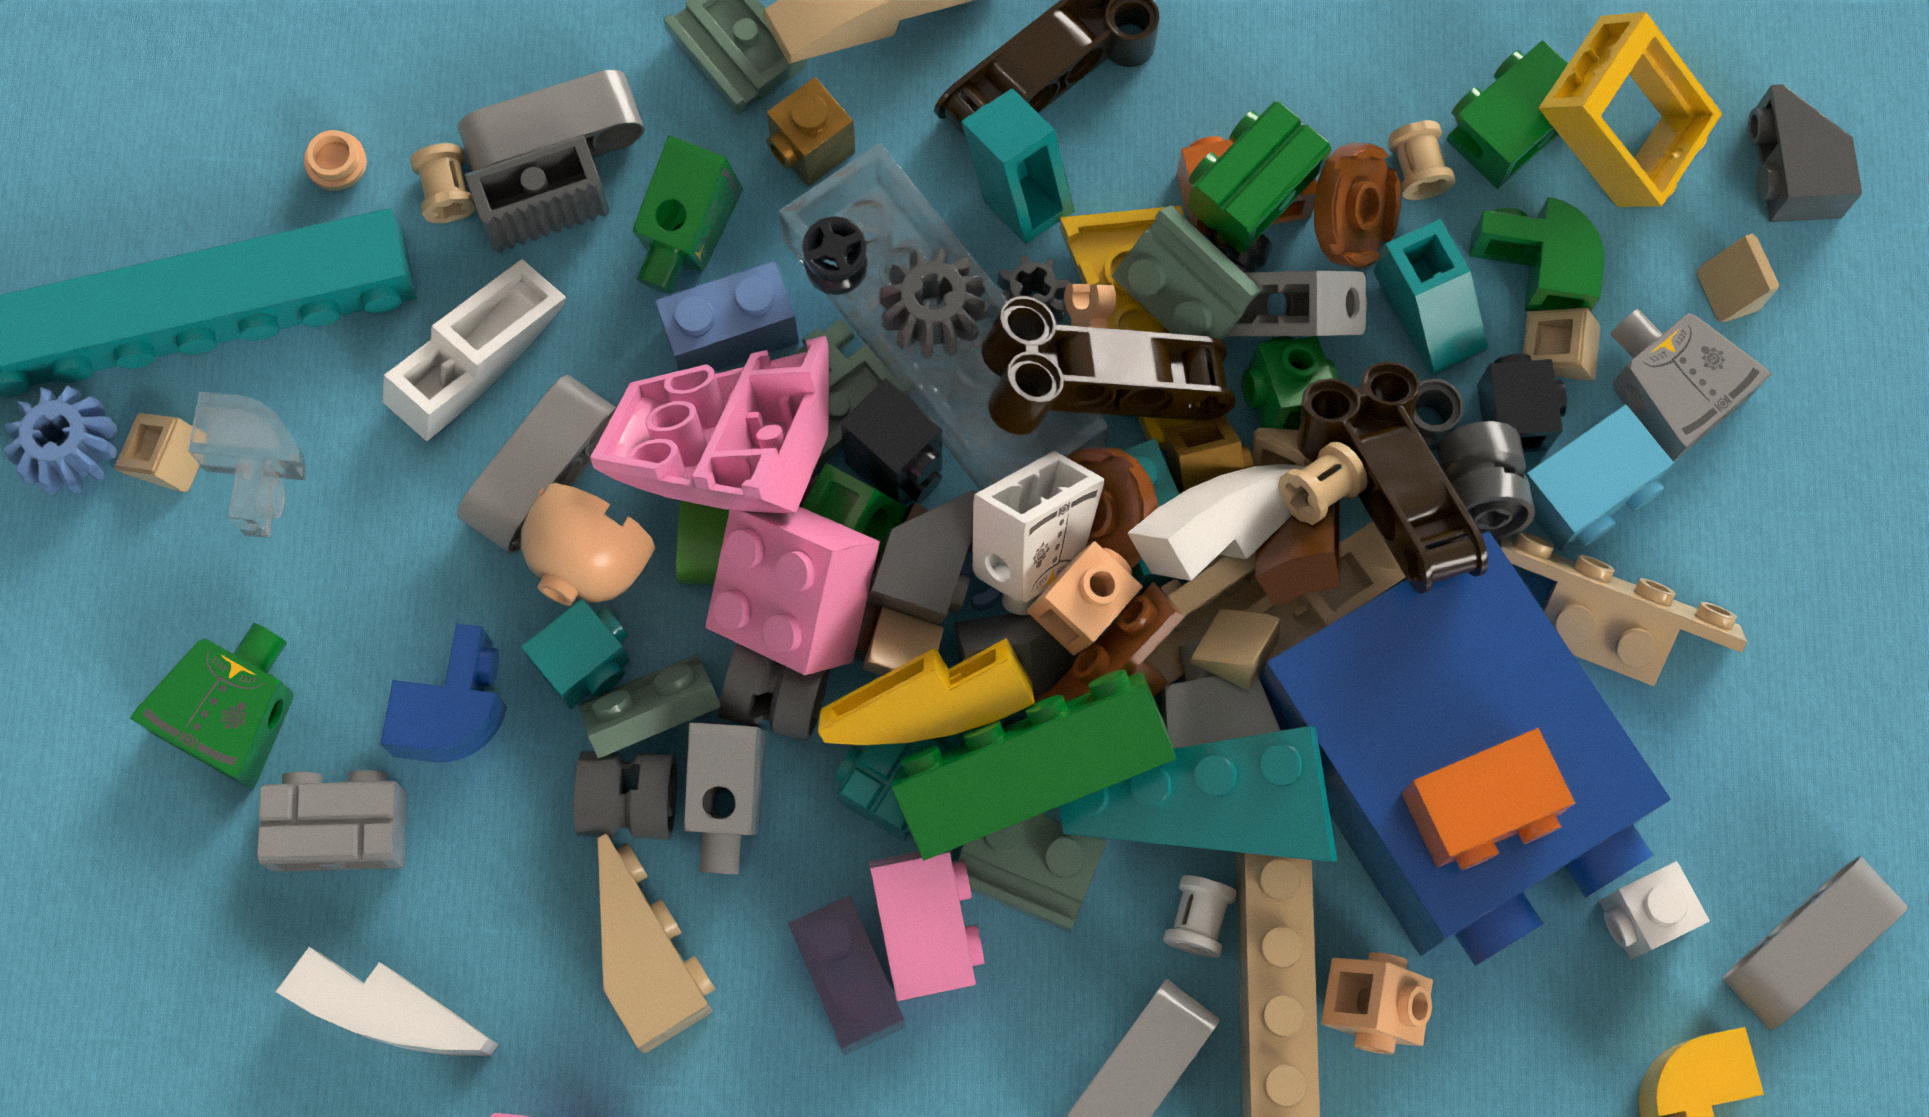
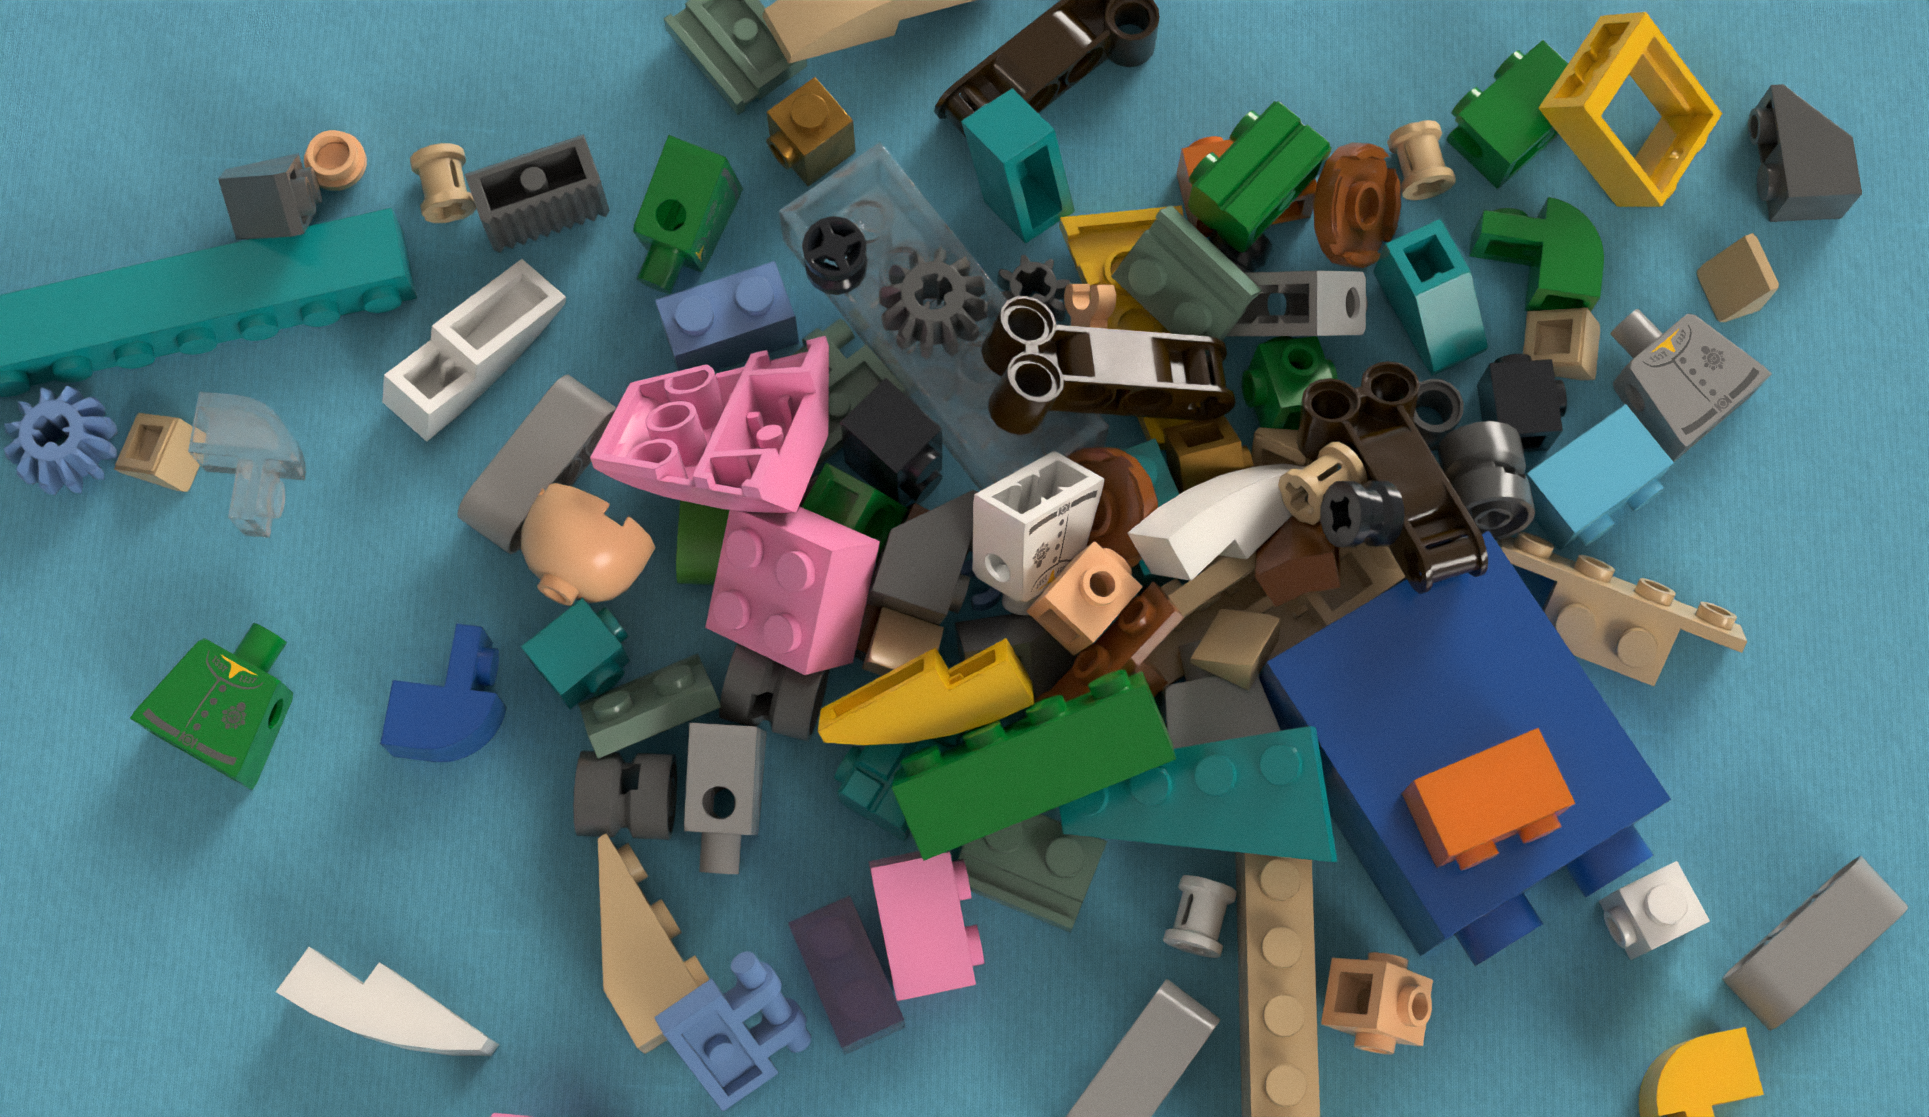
(270, 197): none -> dark grey slope
(332, 824): light grey brick -> none
(589, 105): light grey beam -> none
(718, 1045): none -> medium blue plate
(1362, 513): none -> black wheel

